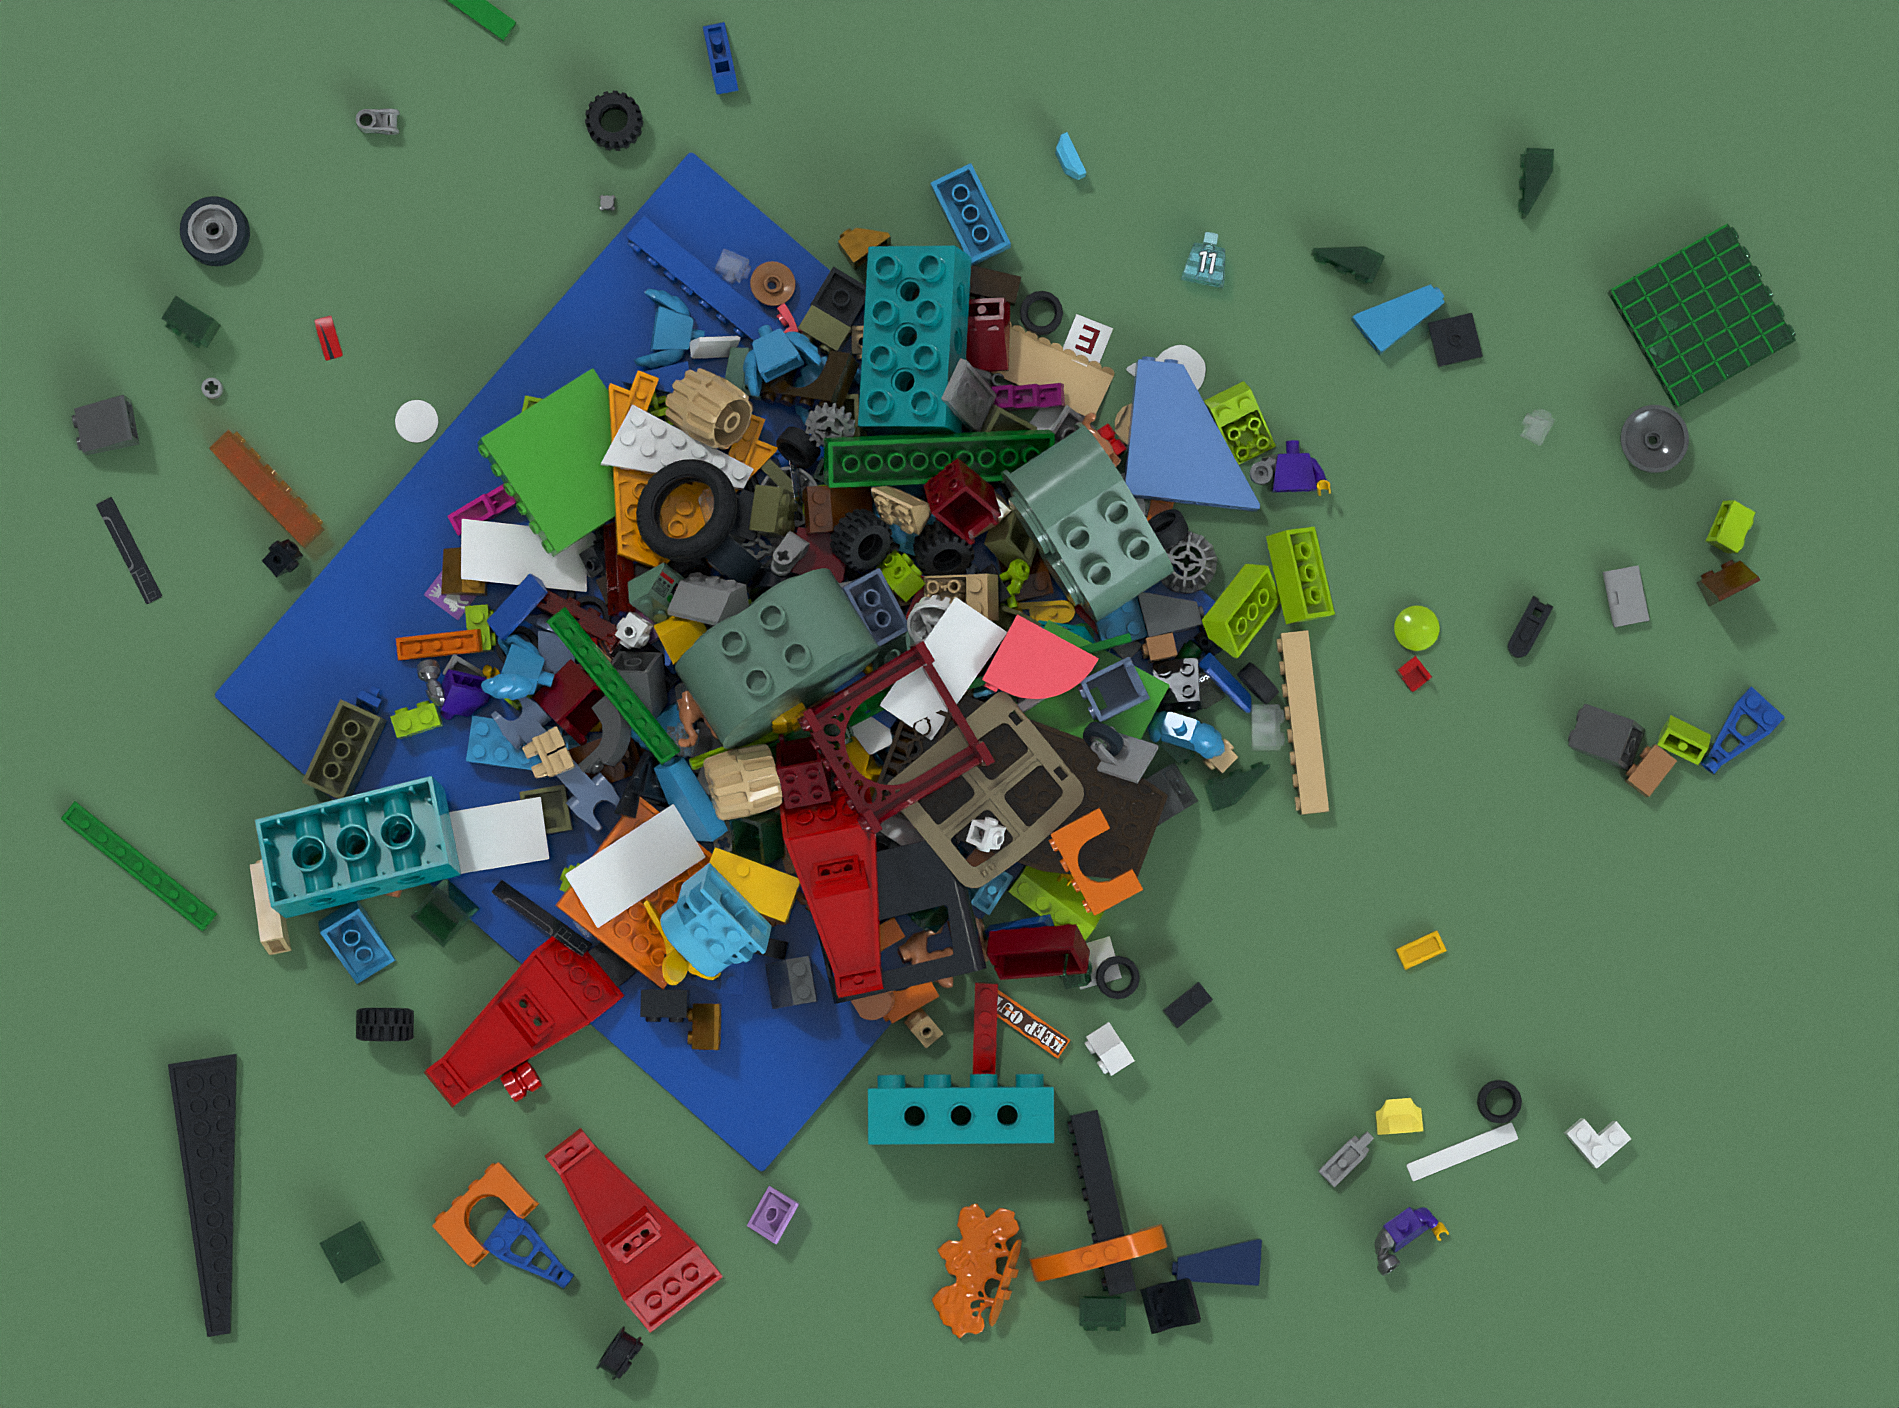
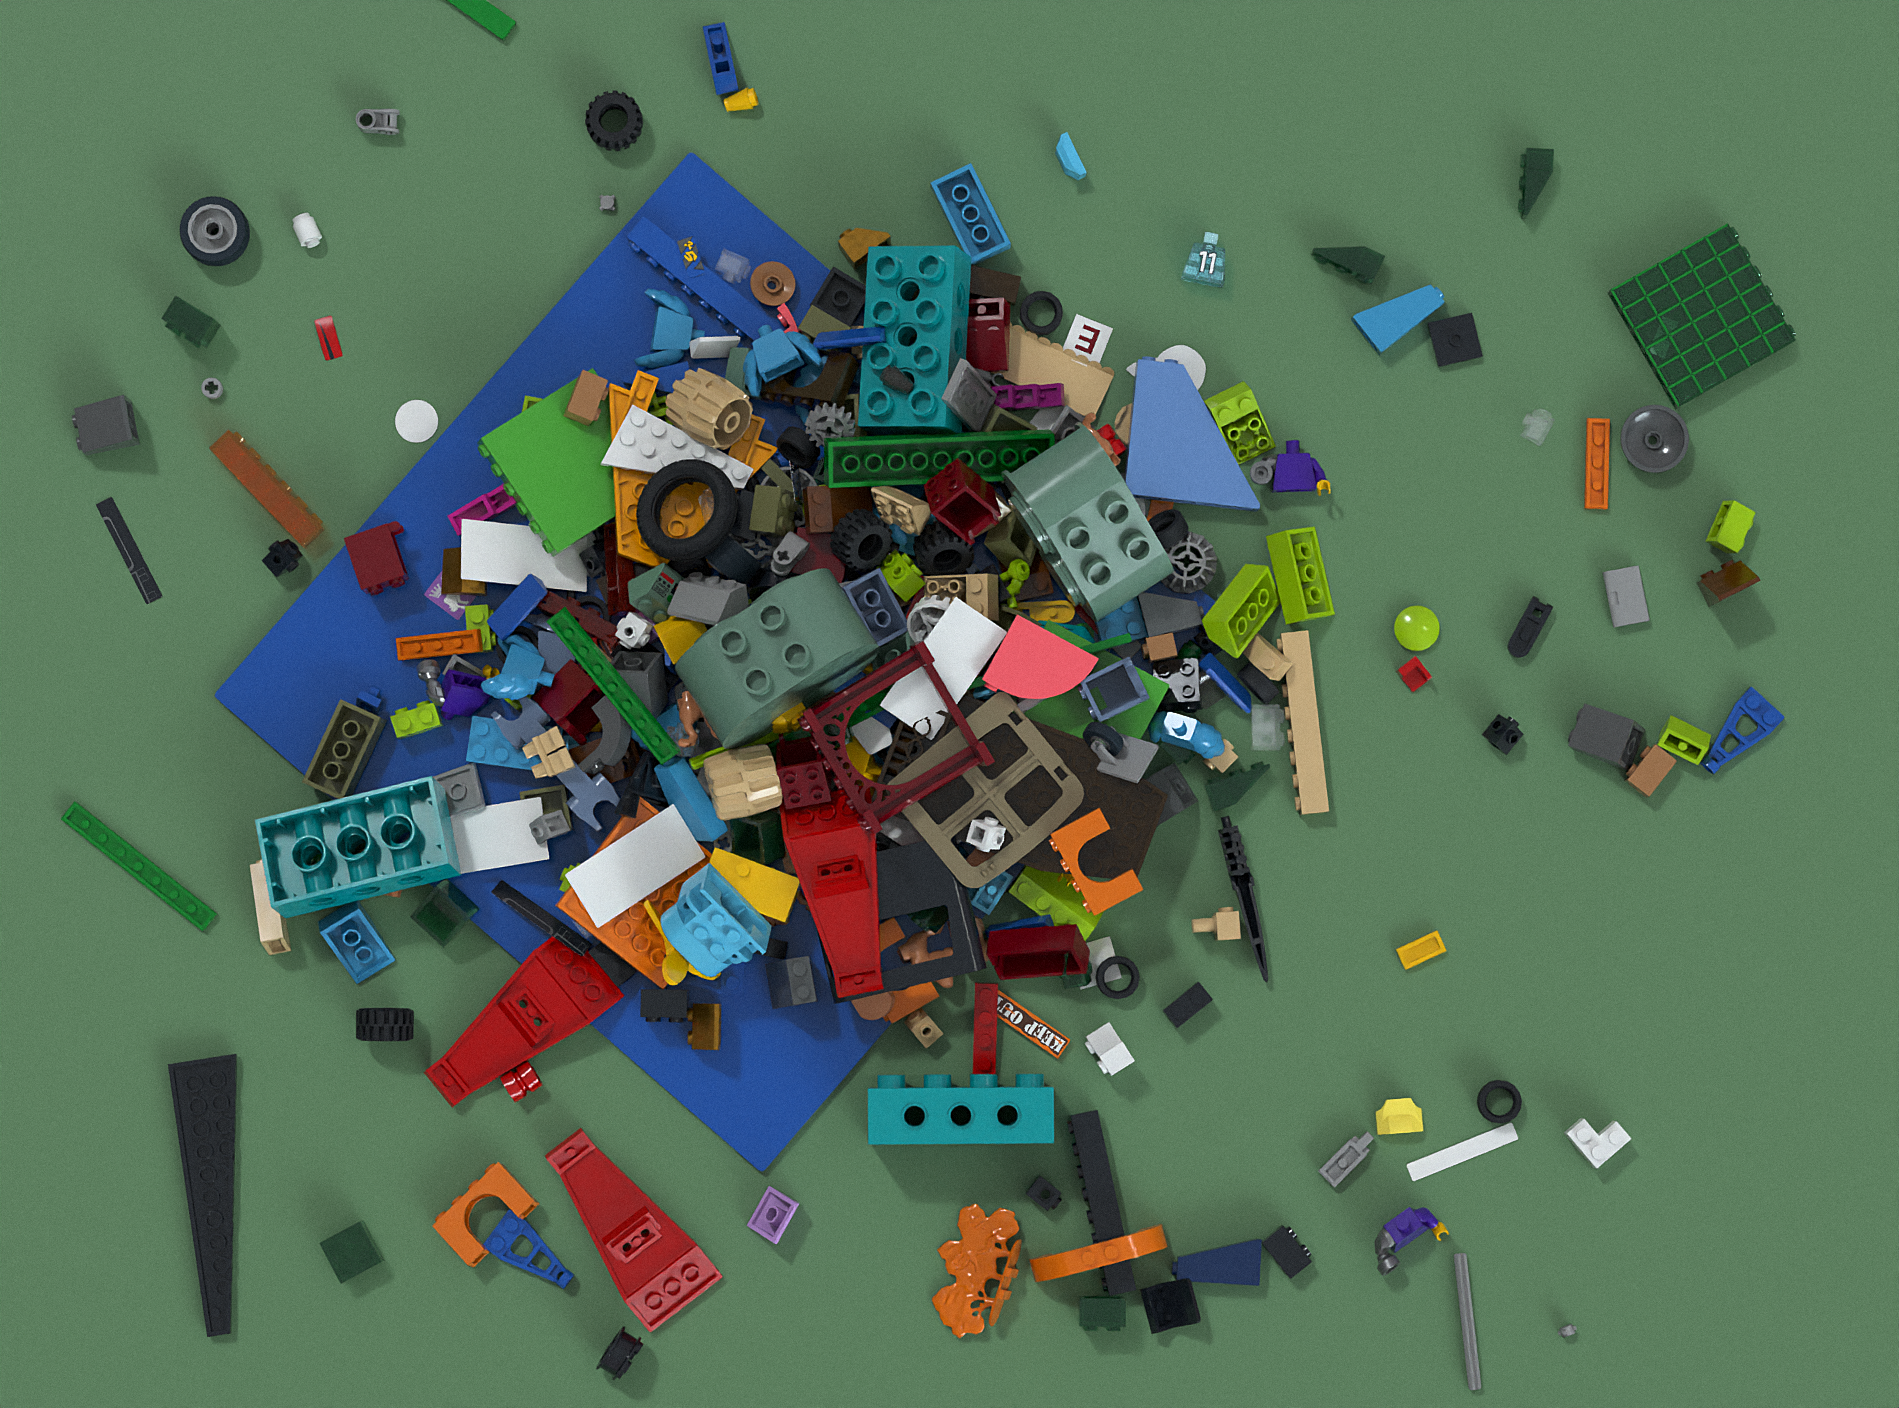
(306, 230): none -> white brick
(377, 558): none -> dark red container
(462, 789): none -> light grey tile
(549, 826): none -> light grey bracket
(586, 398): none -> medium nougat brick
(691, 257): none -> sticker
(741, 100): none -> yellow cone
(850, 338): none -> blue slope
(896, 380): none -> clear smoke cone
(1035, 1193): none -> black brick
(1223, 924): none -> tan brick
(1242, 882): none -> black piece
(1267, 658): none -> tan slope
(1286, 1251): none -> black brick
(1467, 1321): none -> light grey axle
(1503, 733): none -> black brick
(1567, 1330): none -> light grey piece
(1596, 463): none -> orange tile

